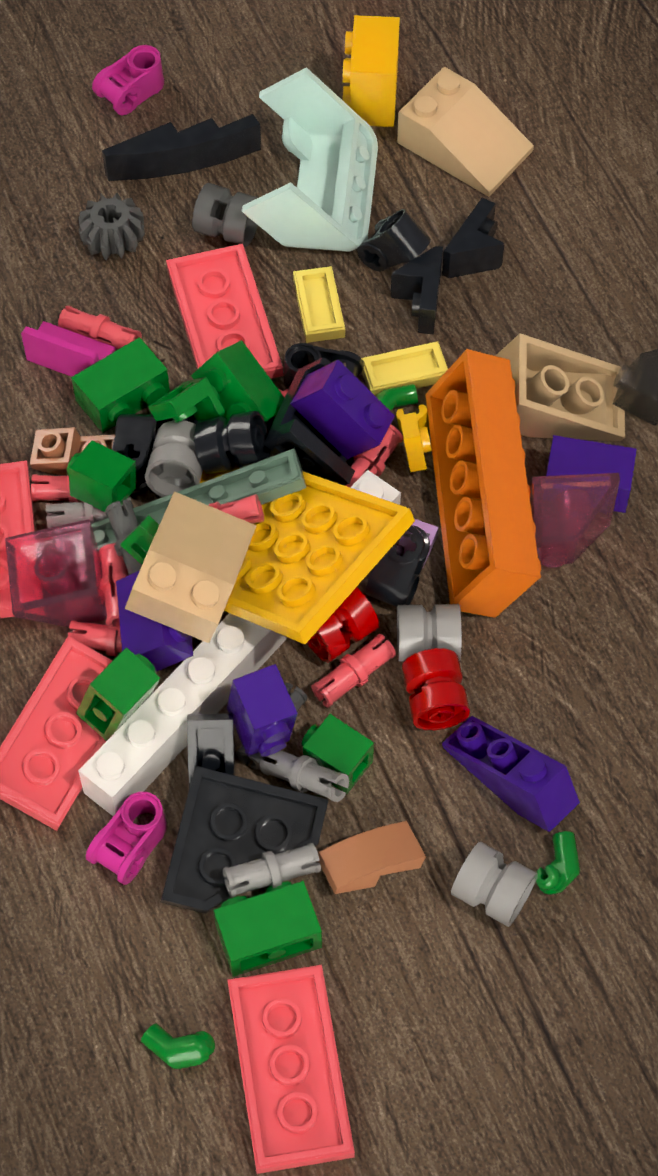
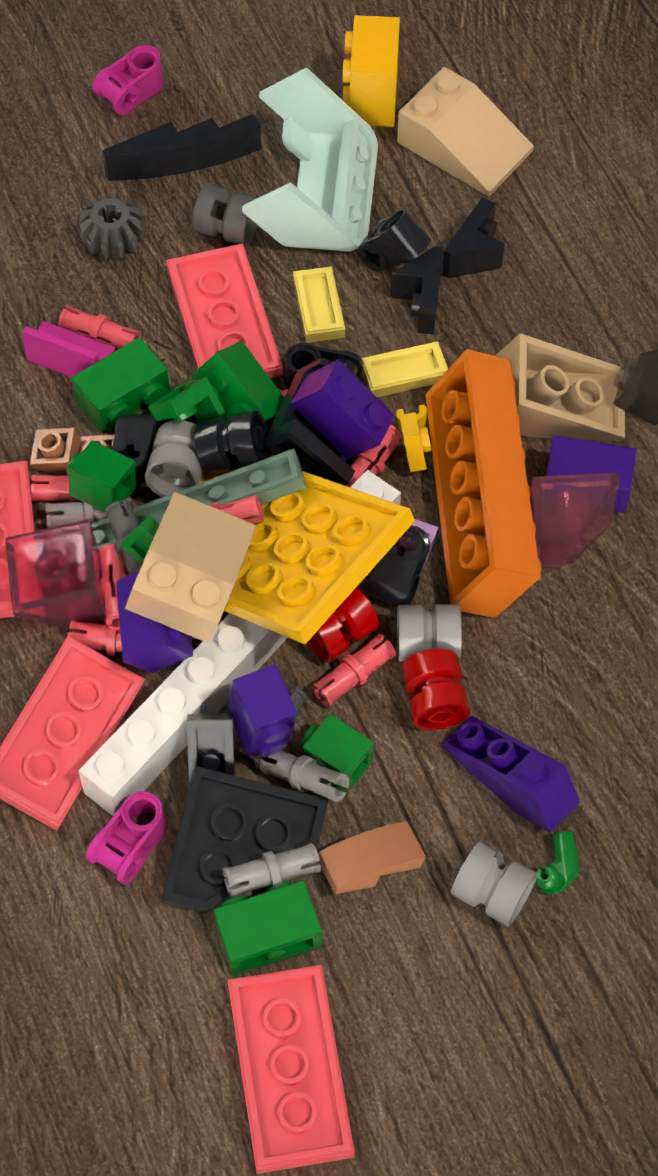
(117, 693): green brick -> none
(180, 1051): green arm -> none
(398, 396): green arm -> none

